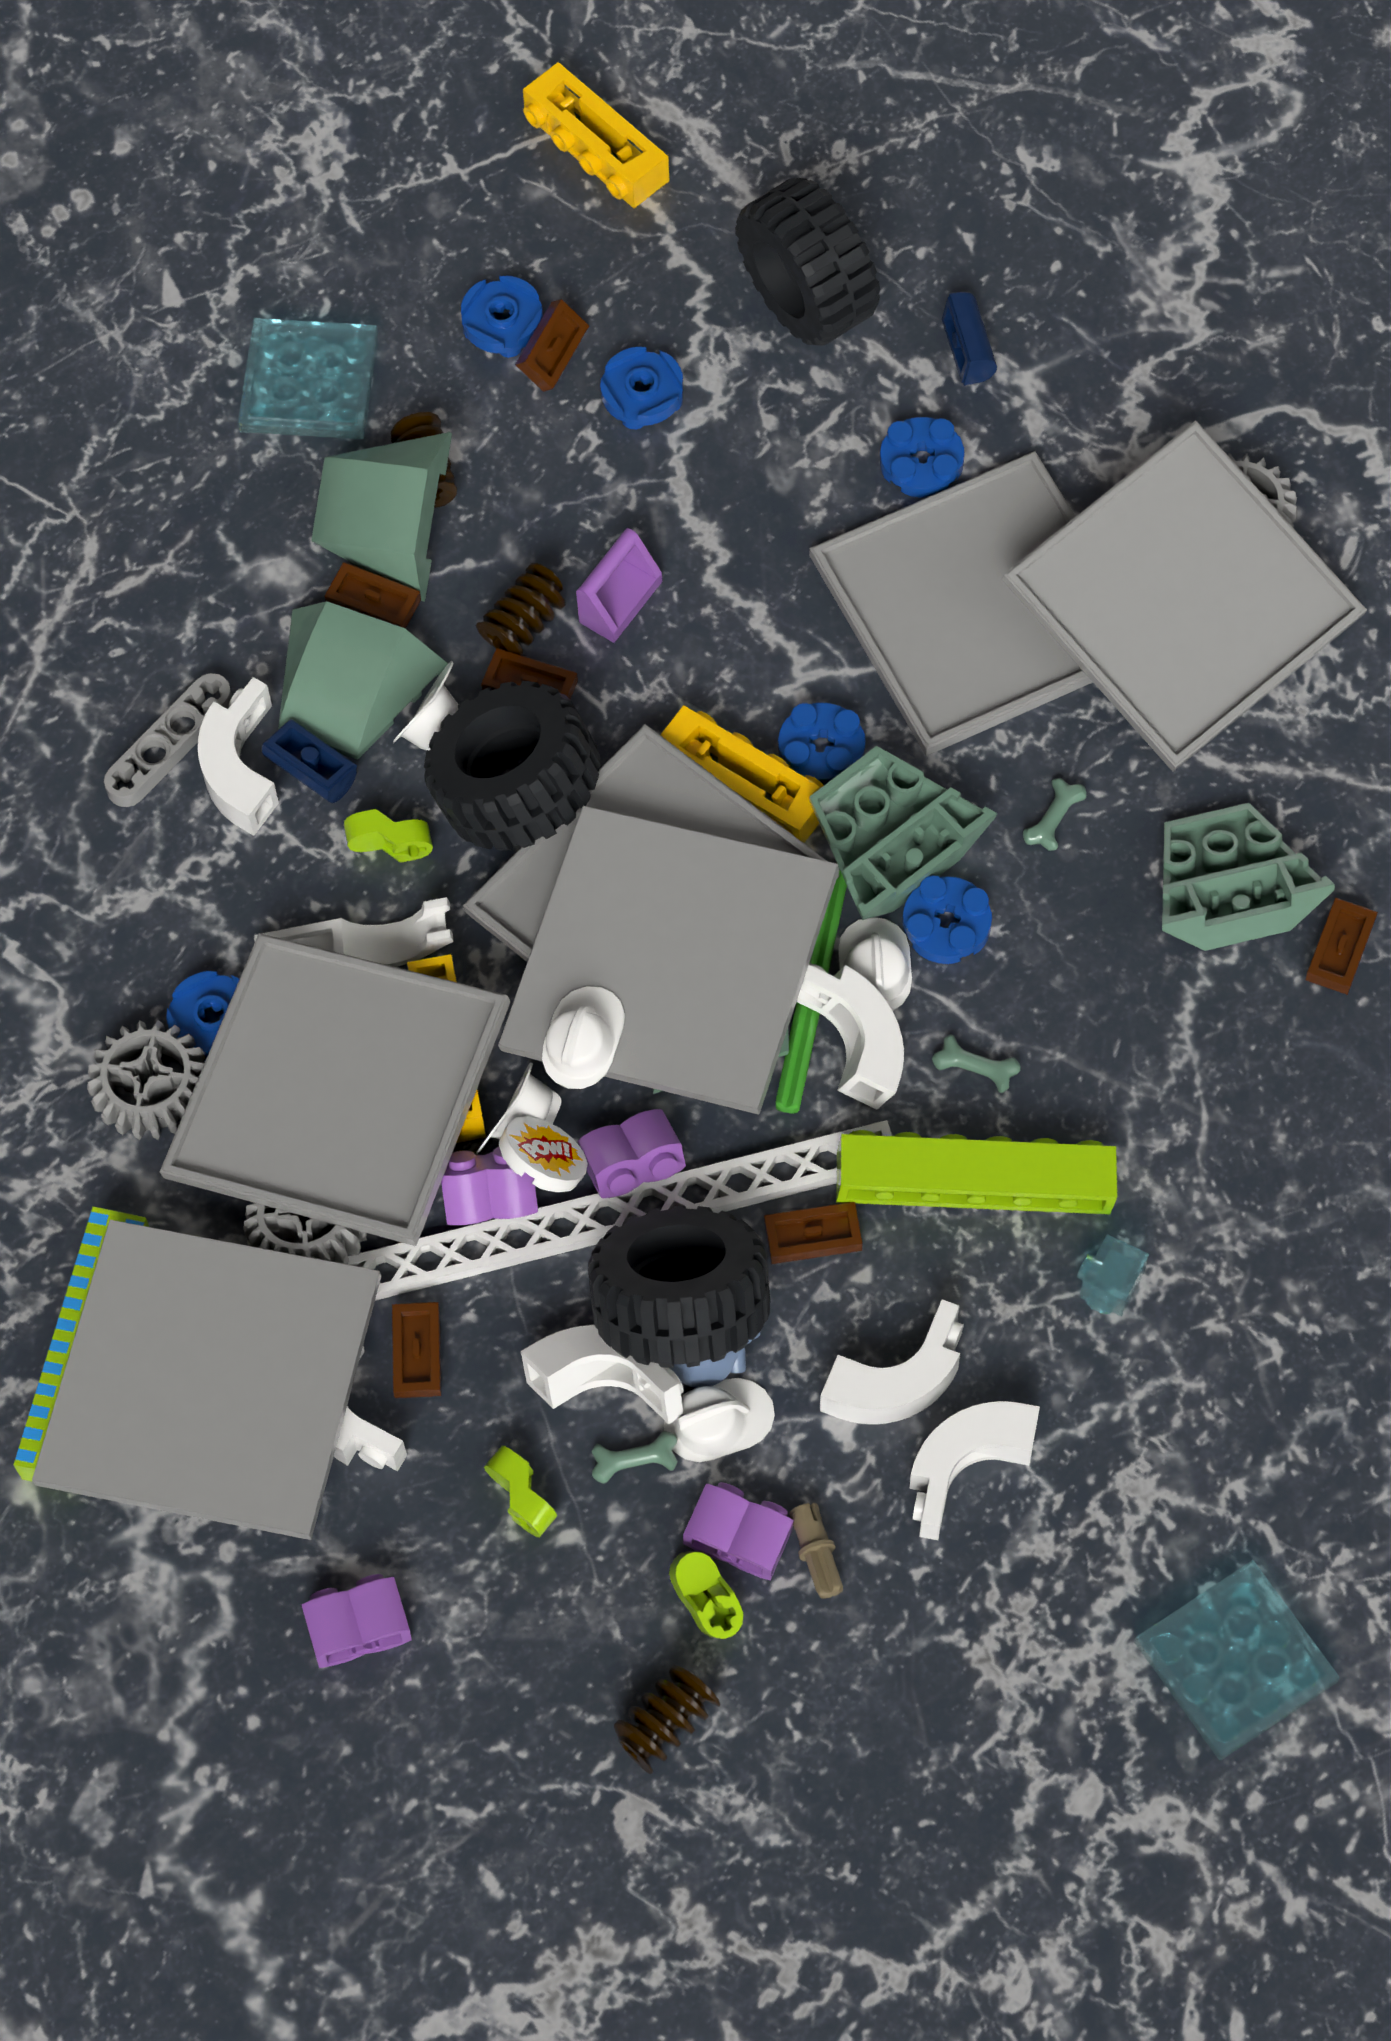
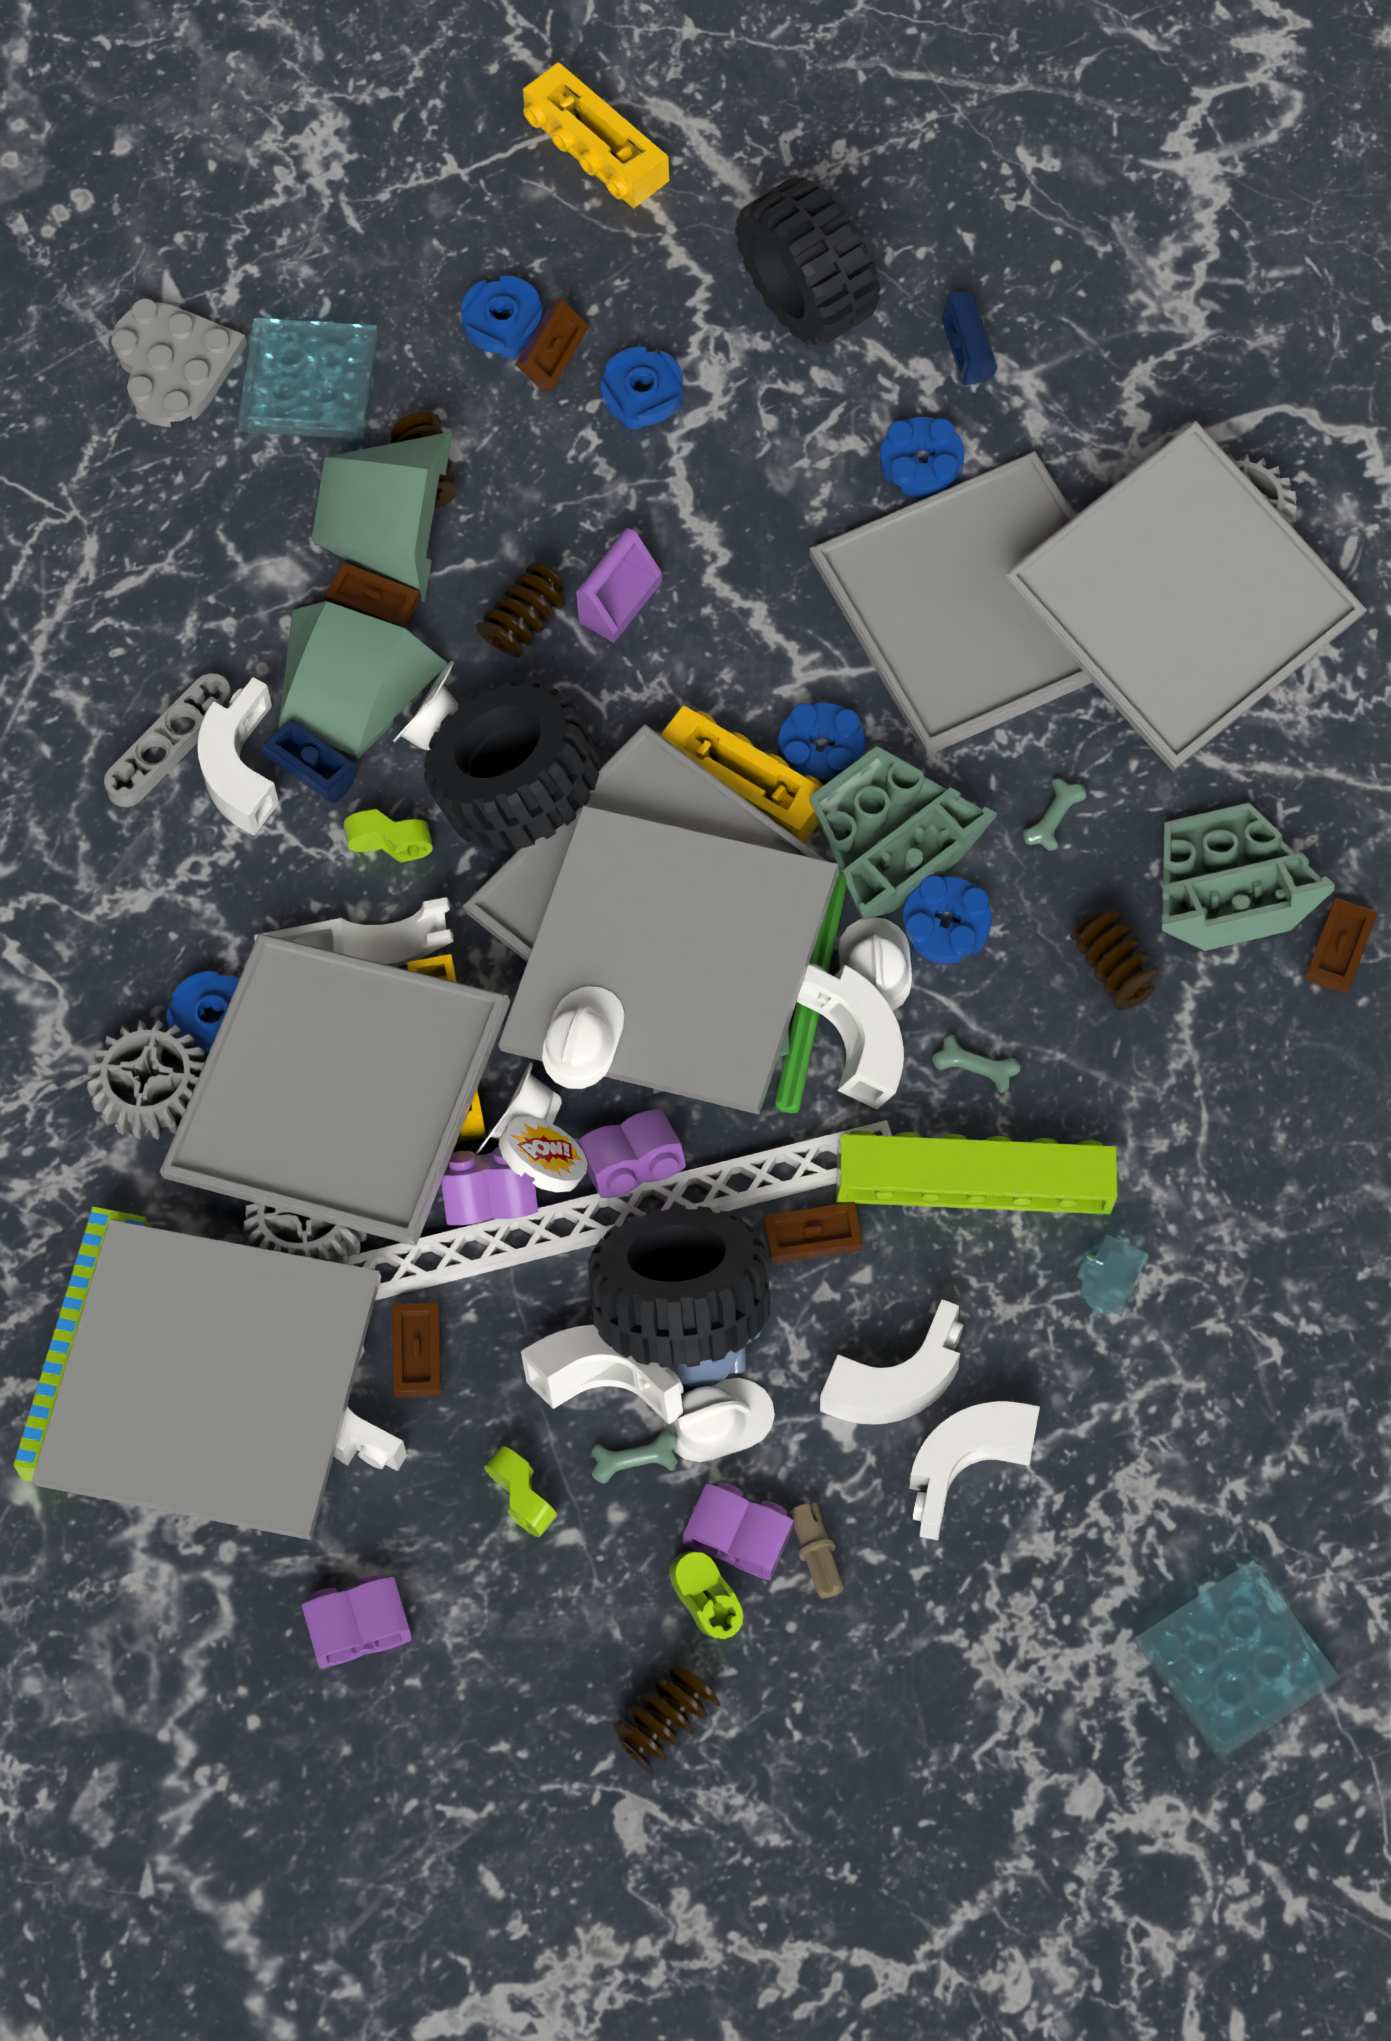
(173, 360): none -> light grey plate
(516, 668): reddish brown plate -> none
(1114, 959): none -> dark brown piece

